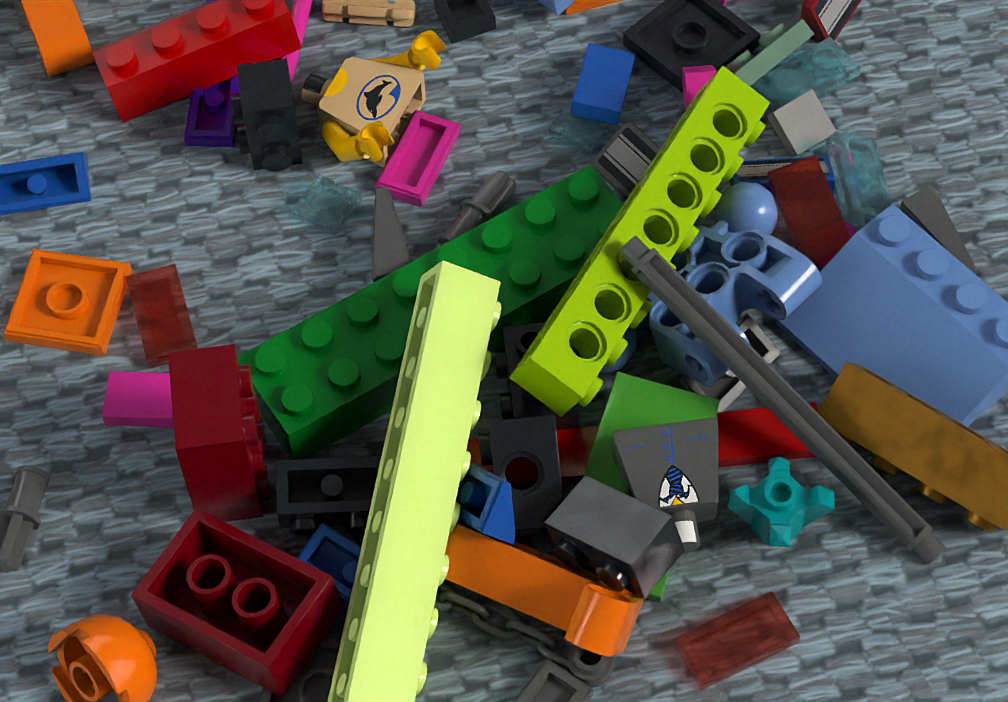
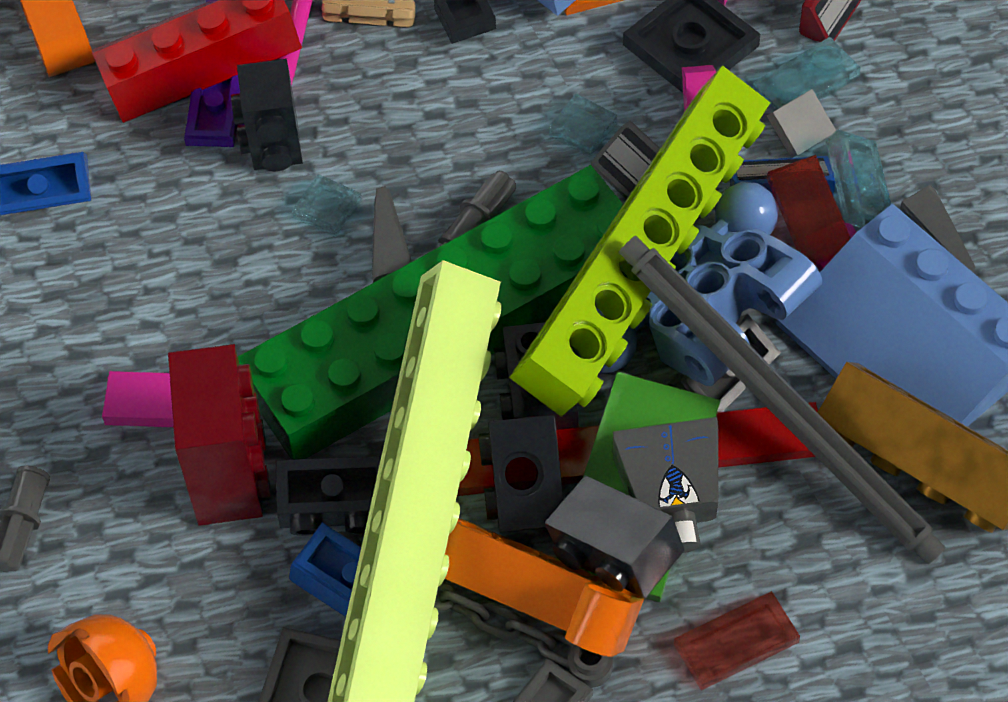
(68, 302): orange tile -> none
(161, 313): clear red tile -> none
(239, 601): dark red brick -> none
(372, 100): torso -> none
(418, 157): dark pink tile -> none
(486, 503): blue slope -> none
(602, 84): blue tile -> none
(777, 45): sand green plate -> none
(779, 504): teal rock -> none

